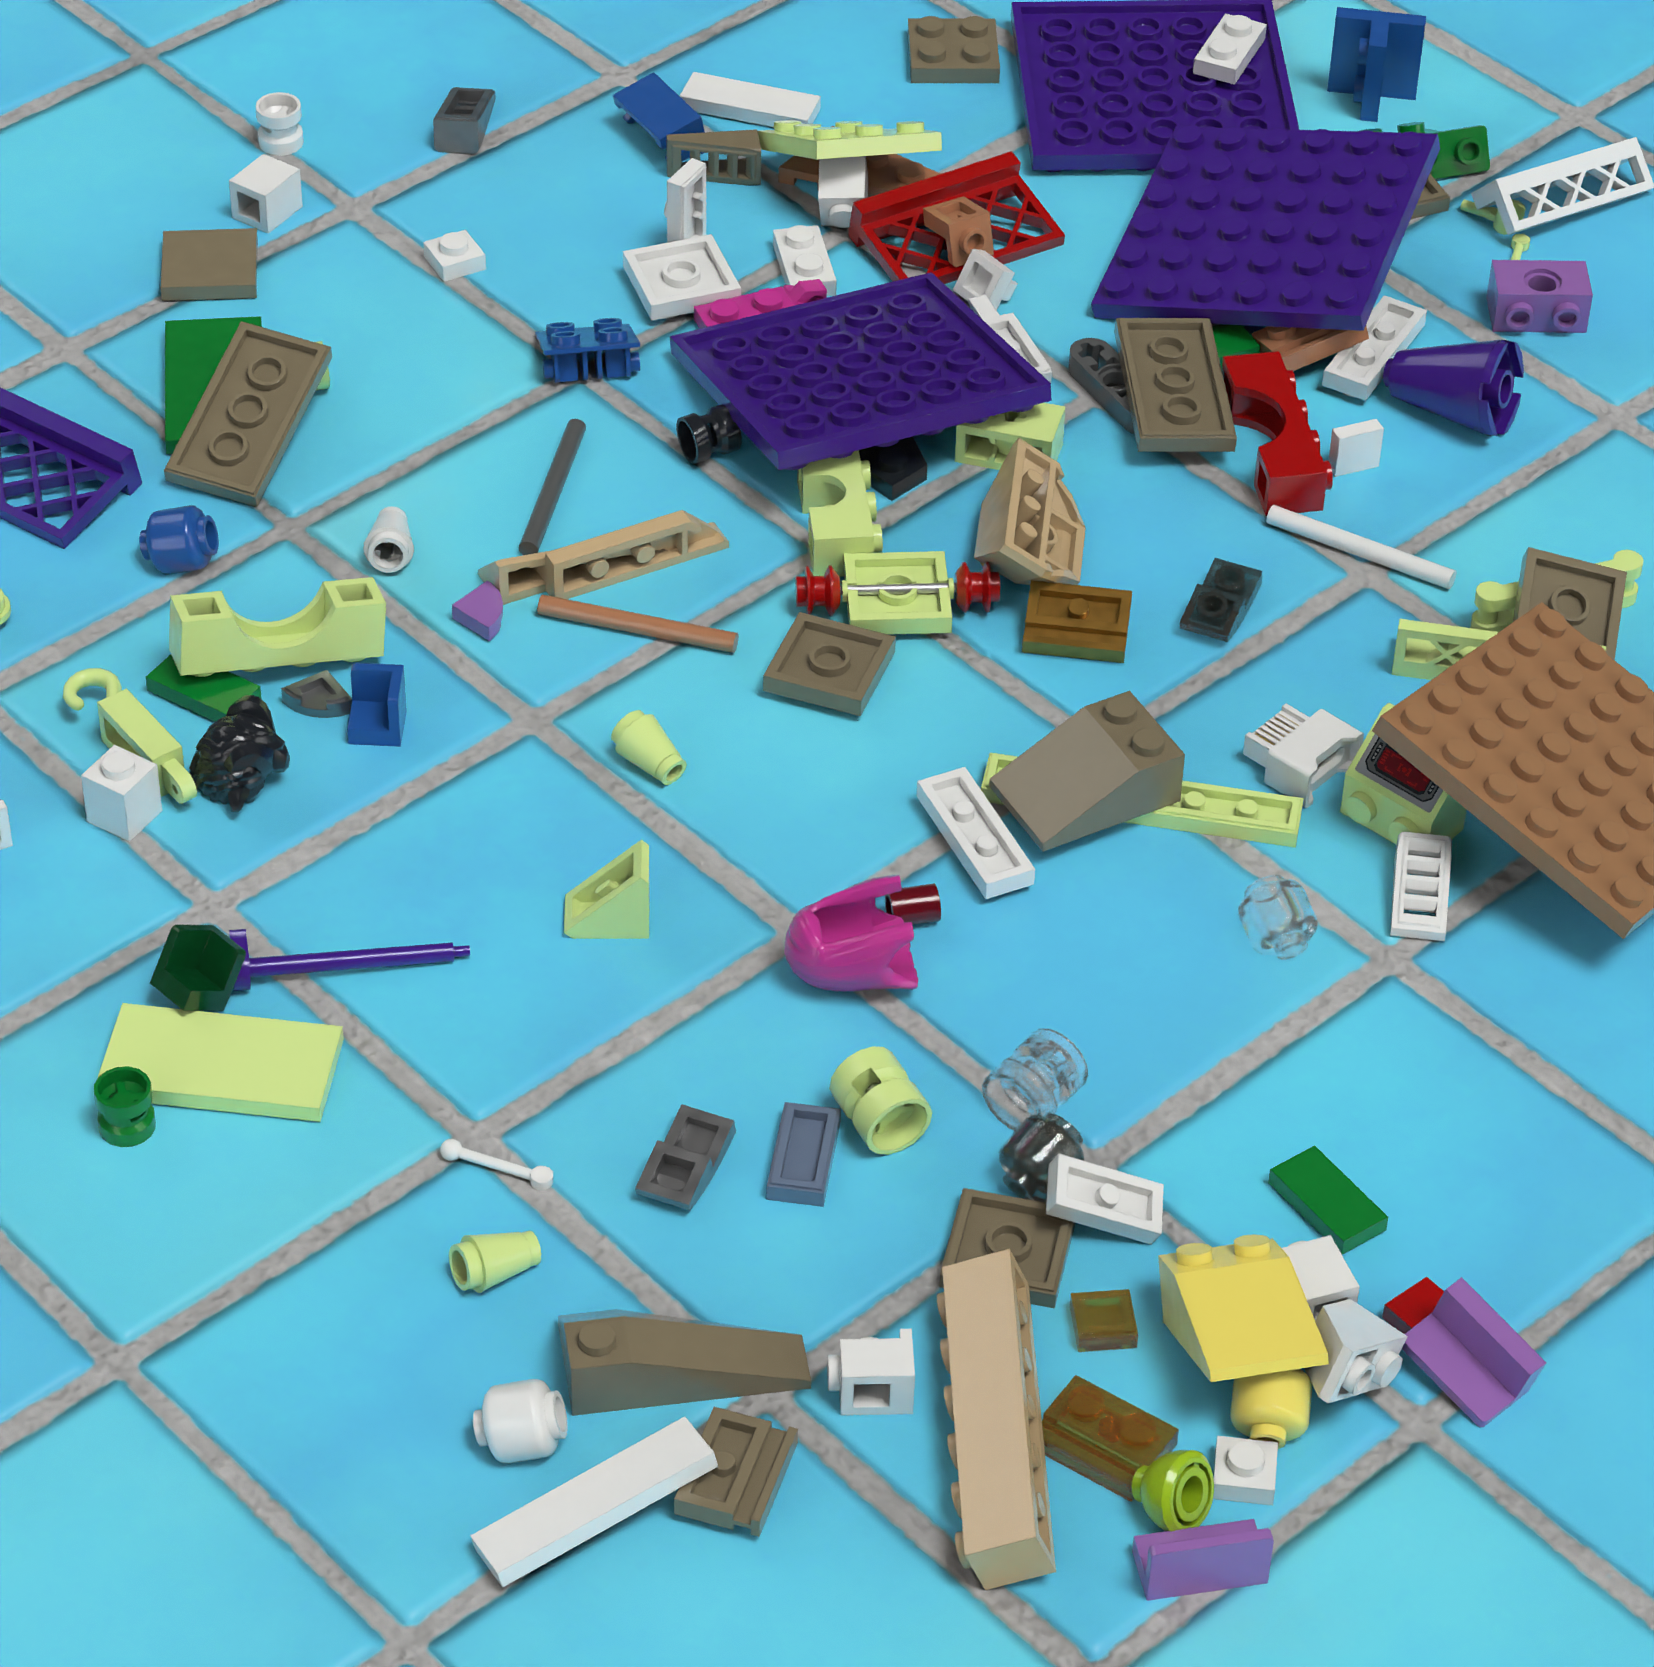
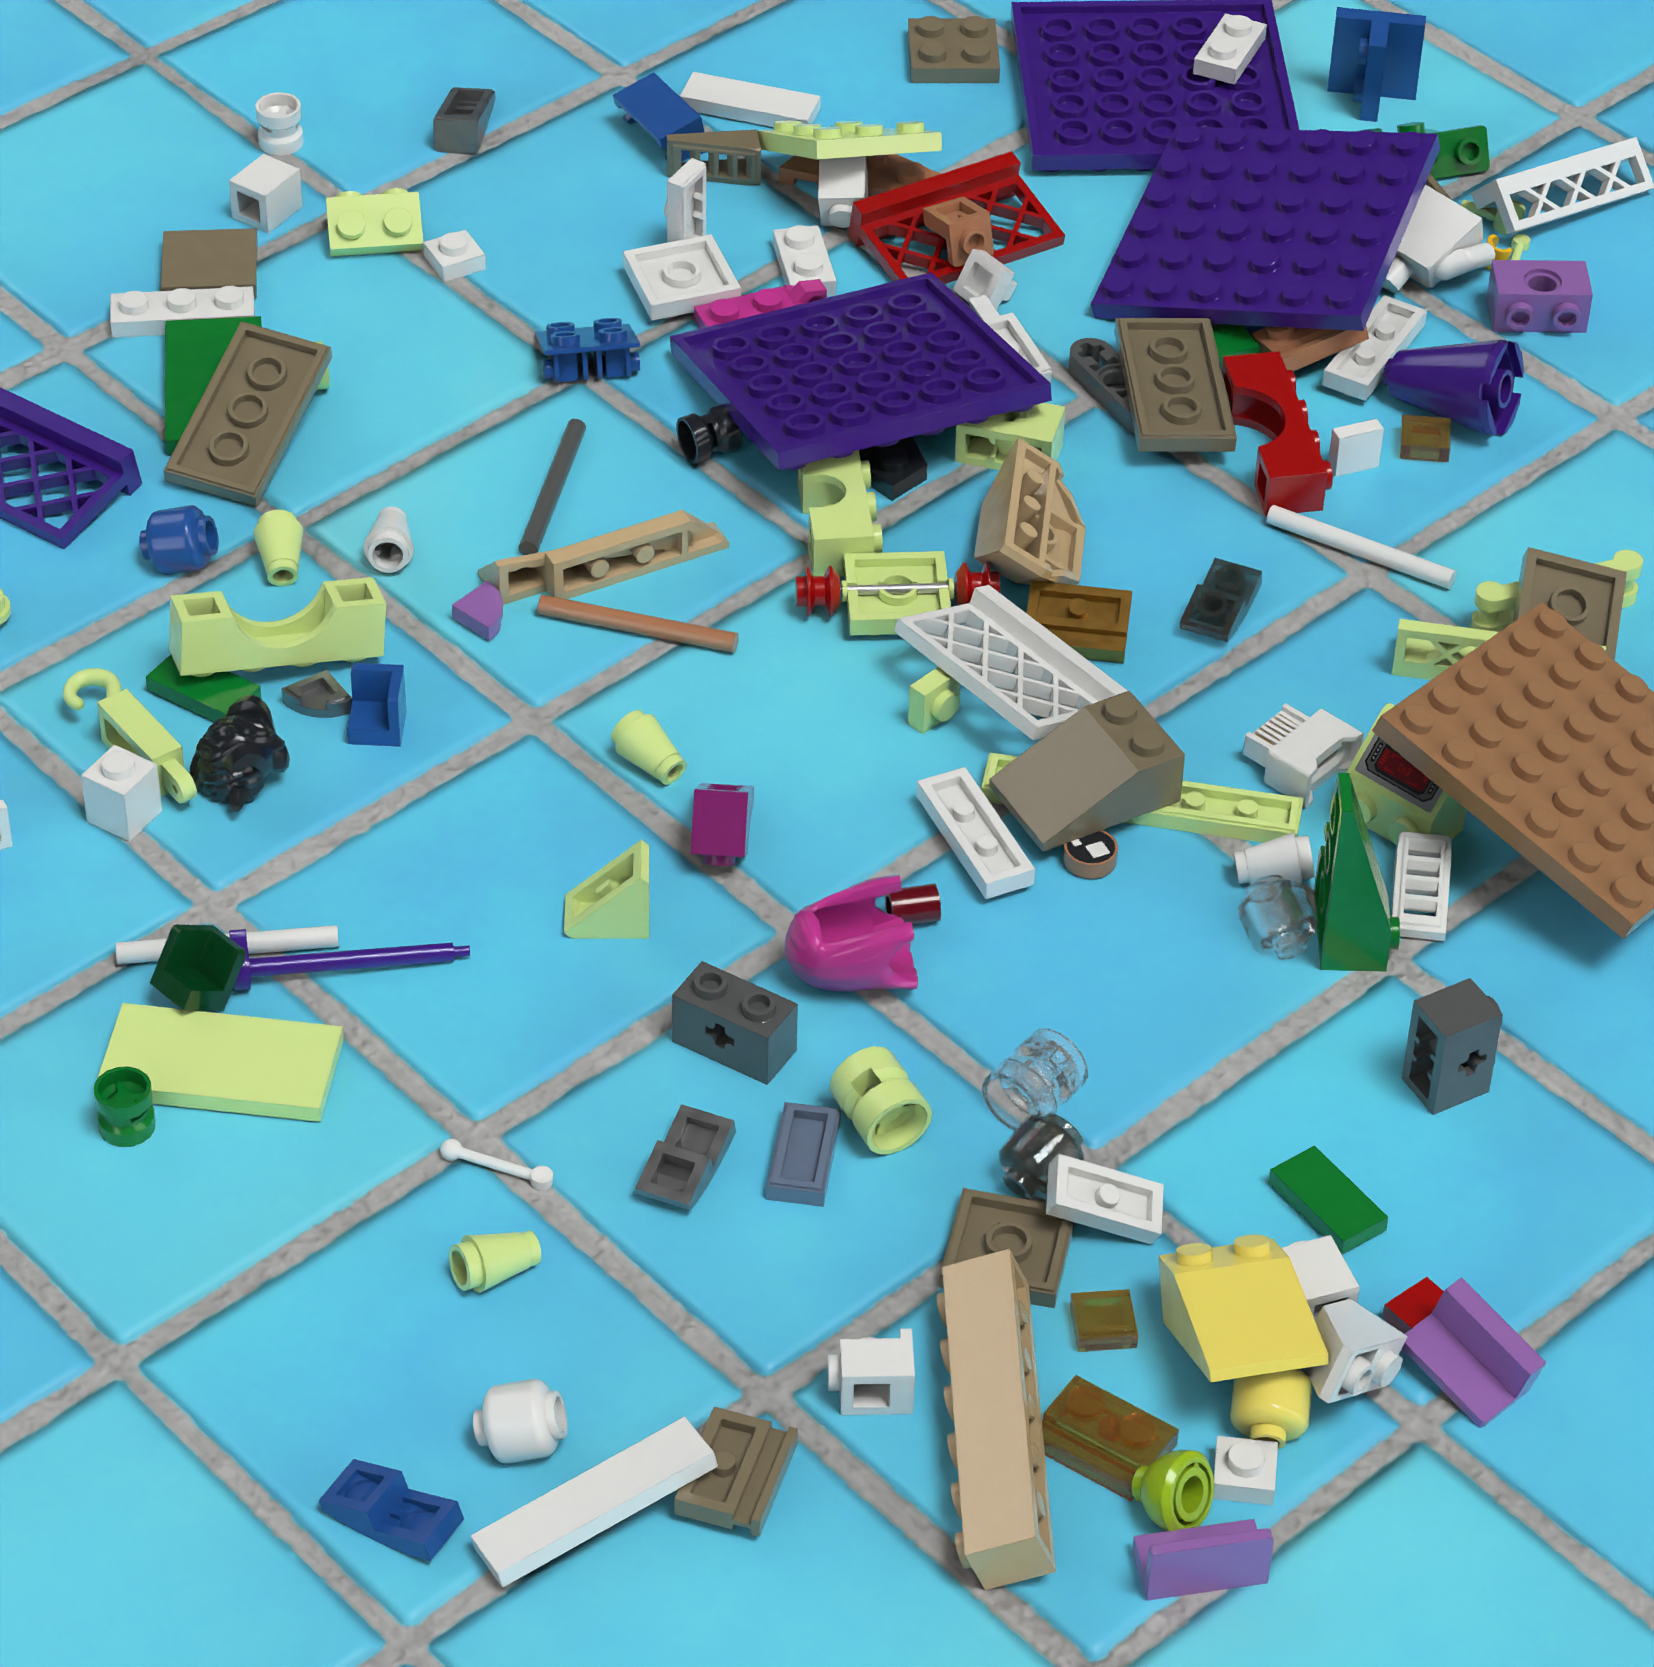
(146, 312): none -> white plate
(257, 942): none -> white bar
(279, 545): none -> yellowish green cone
(374, 222): none -> yellowish green bracket
(385, 1510): none -> blue slope
(657, 1360): dark tan wedge -> none
(721, 822): none -> magenta arch
(734, 1022): none -> dark grey brick
(829, 664): dark tan plate -> none
(933, 700): none -> yellowish green plate
(1015, 644): none -> white fence
(1091, 855): none -> tile
(1281, 856): none -> white cone
(1351, 892): none -> green wedge
(1425, 438): none -> clear orange tile
(1441, 244): none -> white torso
(1451, 1045): none -> dark grey brick

